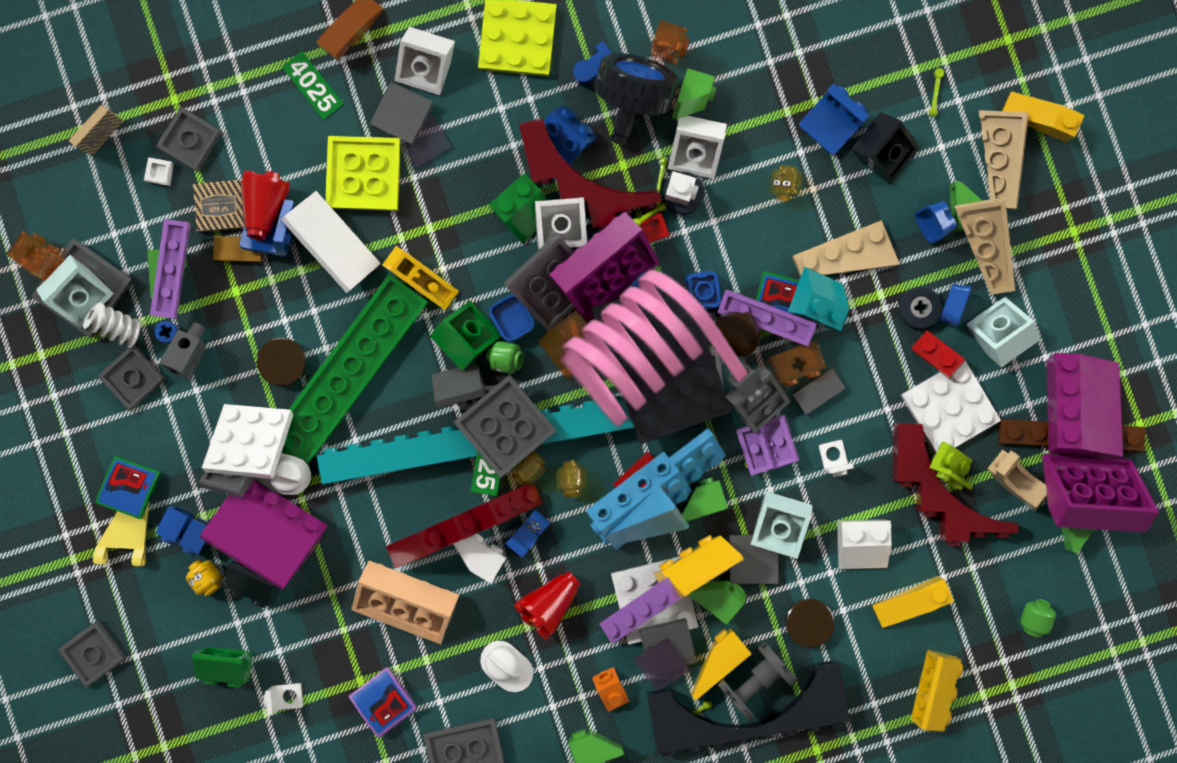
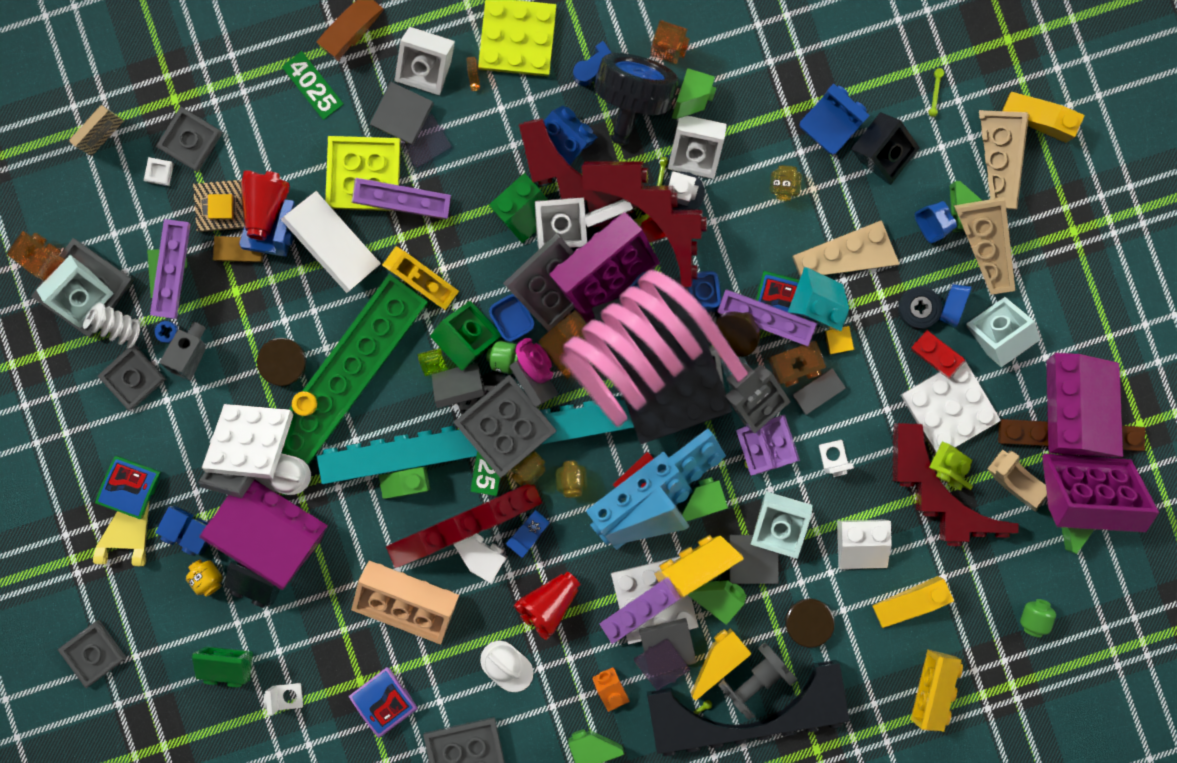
(220, 206): none -> yellow tile
(304, 403): none -> yellow tile
(401, 198): none -> medium lavender plate
(404, 482): none -> bright green slope
(432, 362): none -> clear neon green plate
(473, 73): none -> clear orange tile
(534, 361): none -> dark pink tile
(536, 392): none -> dark grey tile
(607, 212): none -> white tile
(680, 226): none -> dark red arch
(839, 340): none -> yellow tile

